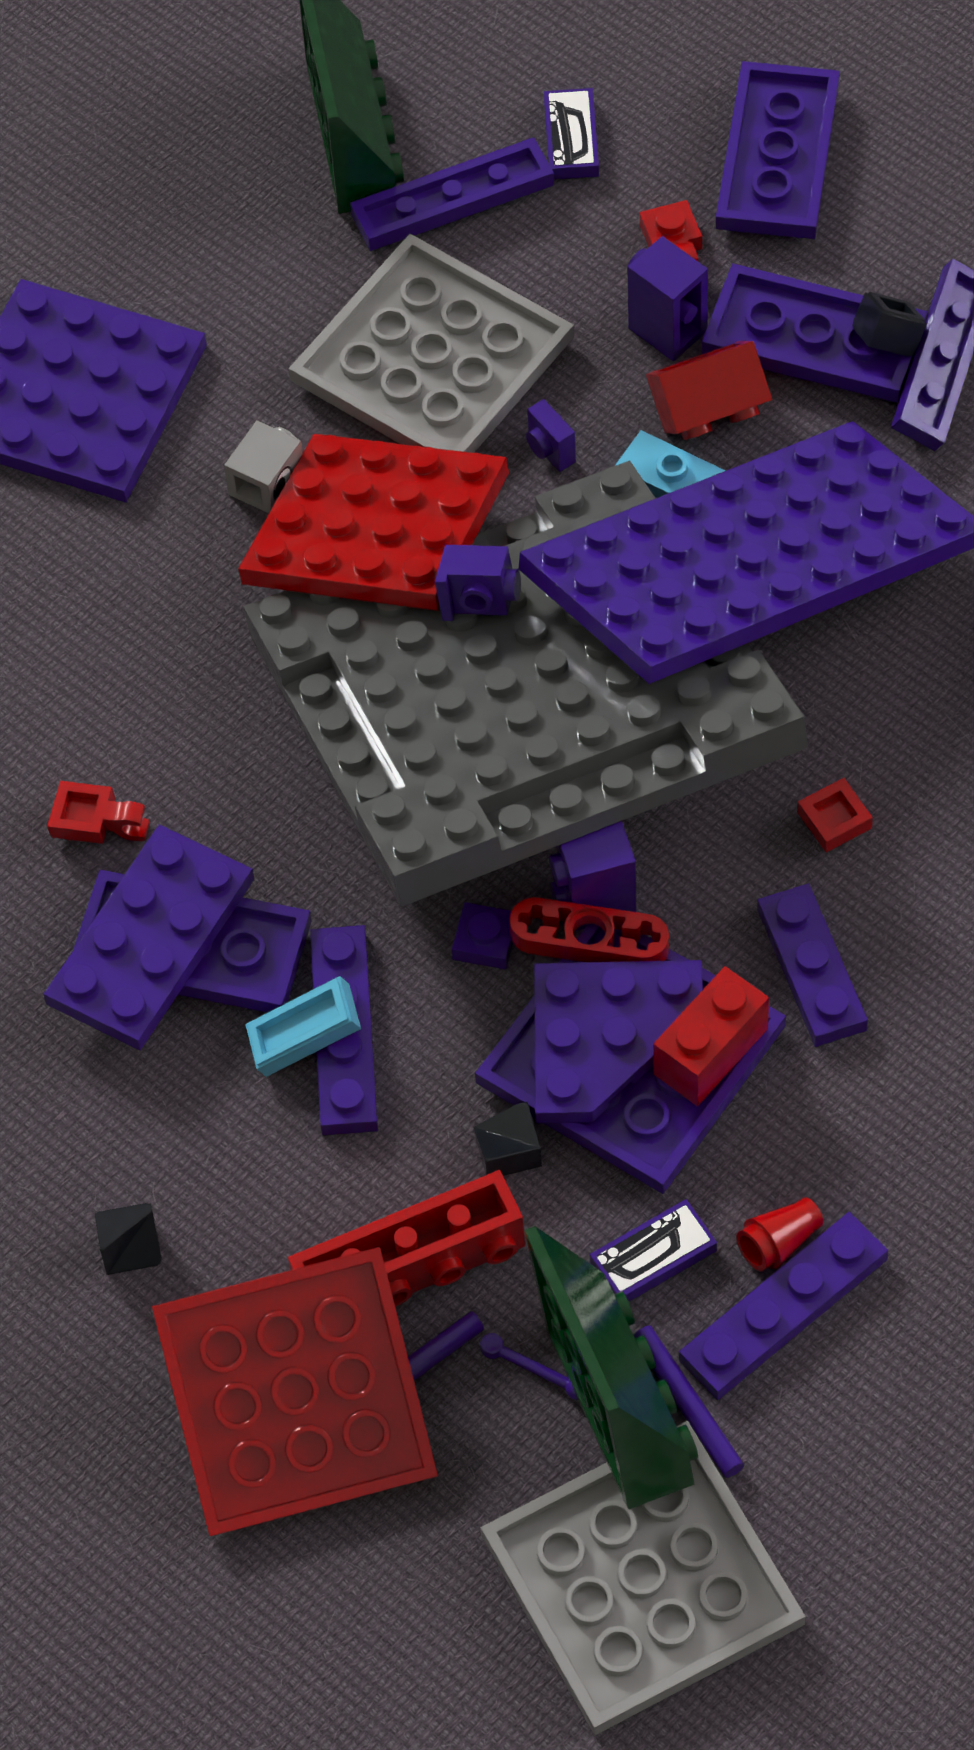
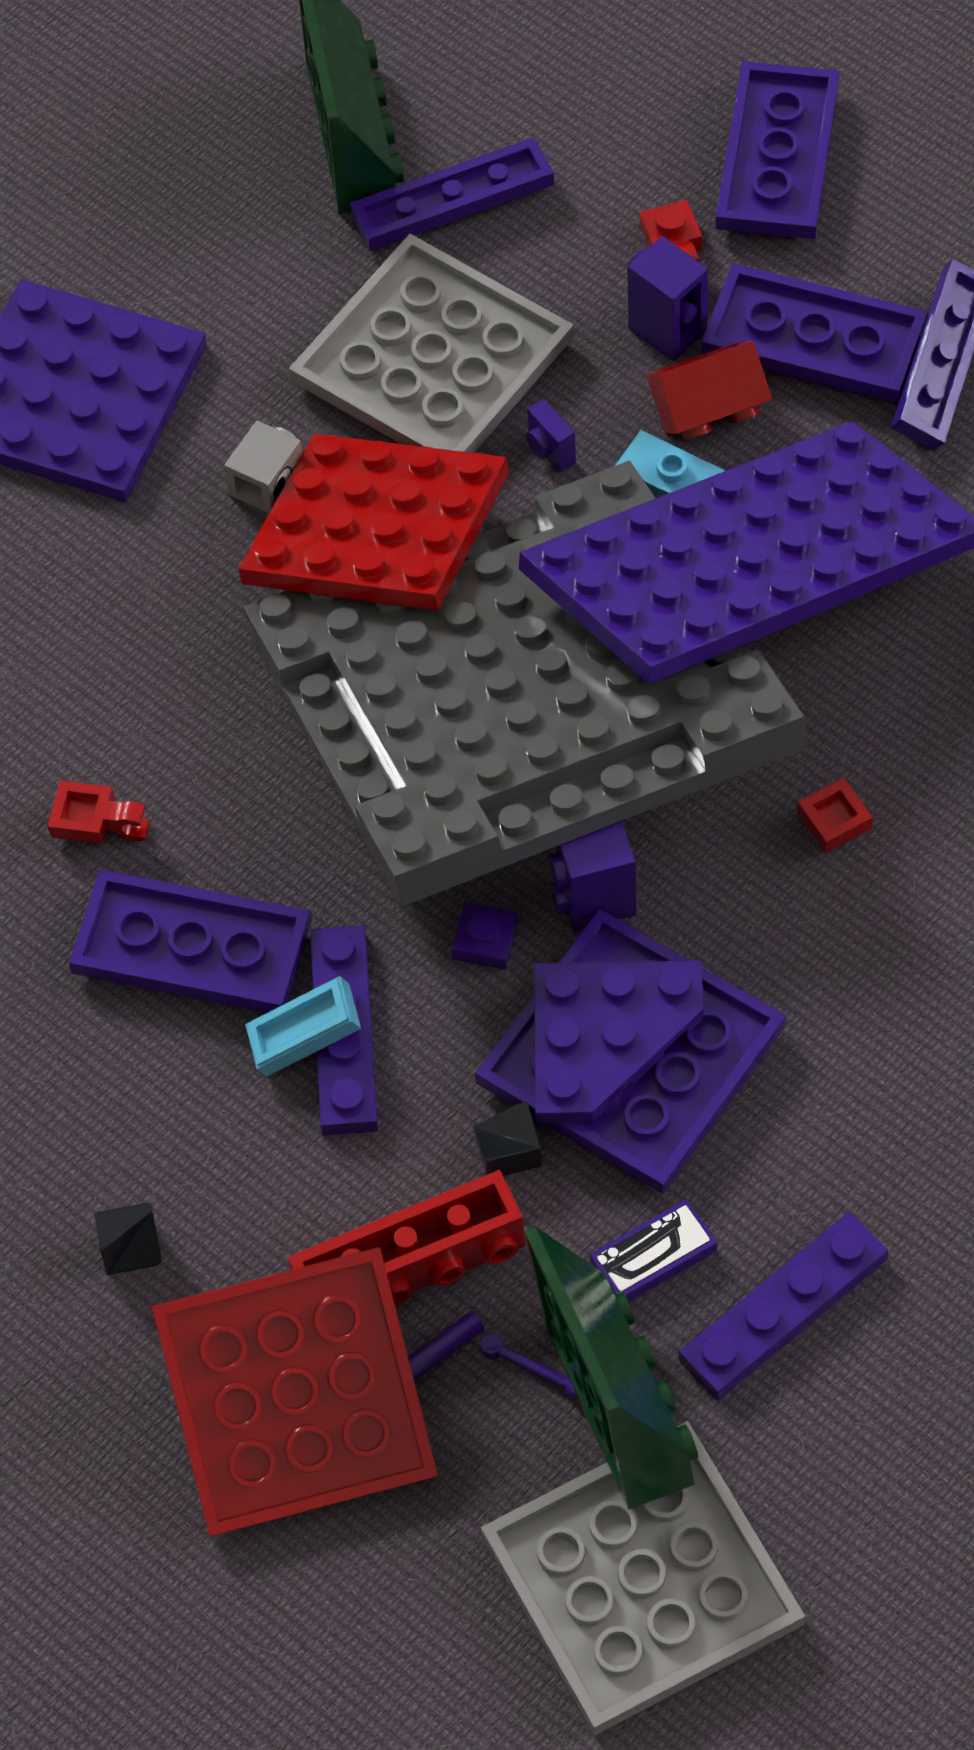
(149, 937): dark purple plate -> none
(476, 581): dark purple brick -> none
(548, 944): red beam -> none
(571, 133): tile -> none
(692, 1406): dark purple bar -> none
(711, 1036): red brick -> none
(778, 1233): red cone -> none
(812, 965): dark purple plate -> none
(889, 324): black slope -> none

